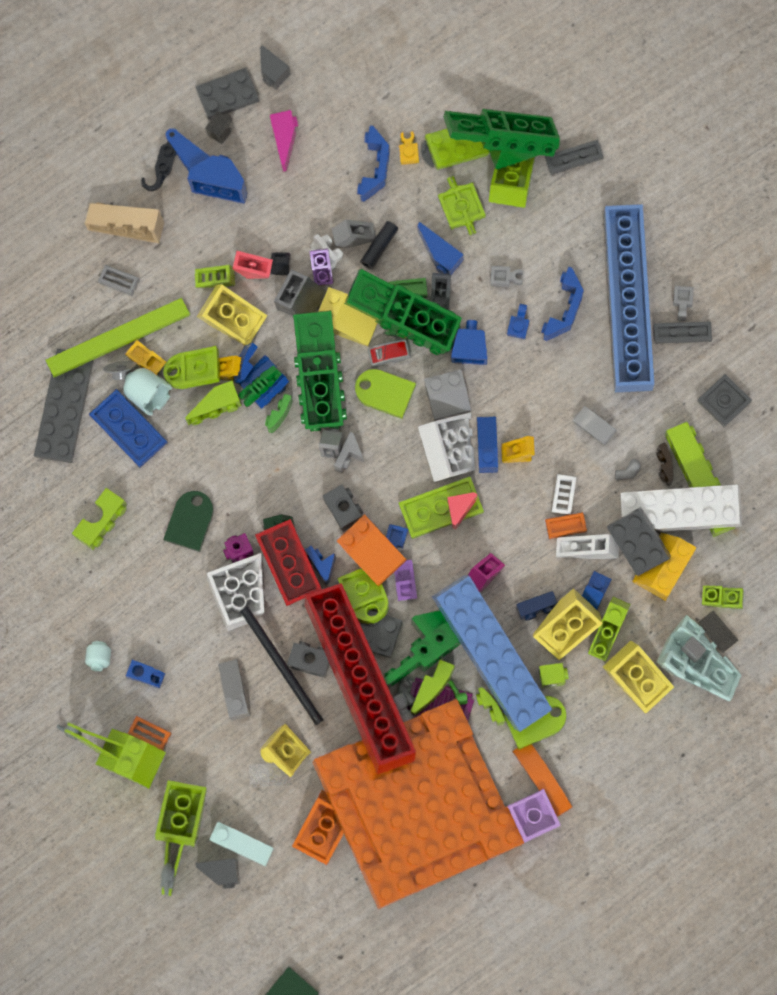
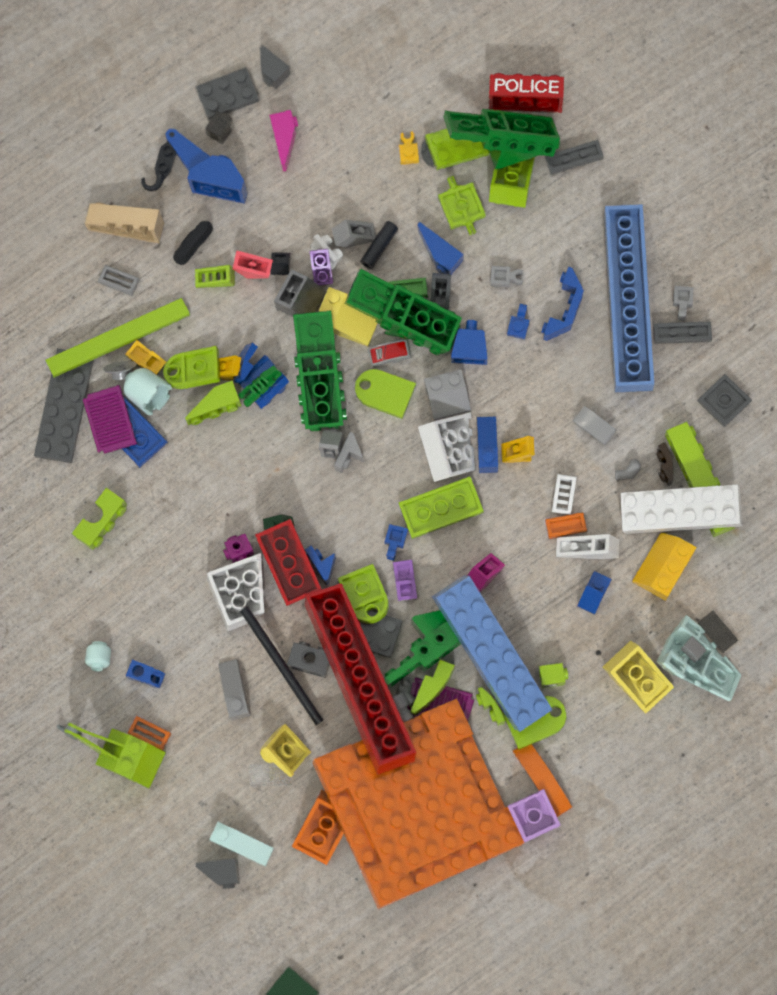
(109, 420): none -> magenta window
(179, 824): lime slope -> none
(190, 522): dark green tile -> none
(192, 242): none -> black piece
(231, 315): light yellow slope -> none
(277, 417): bright green slope -> none
(337, 497): dark grey brick -> none
(371, 550): orange slope -> none
(372, 185): blue slope -> none
(460, 506): coral slope -> none
(461, 697): bright green hand -> none
(526, 93): none -> red brick
(542, 603): dark blue piece -> none
(567, 624): light yellow slope -> none
(609, 629): lime slope -> none
(639, 541): dark grey plate -> none
(722, 597): lime slope -> none

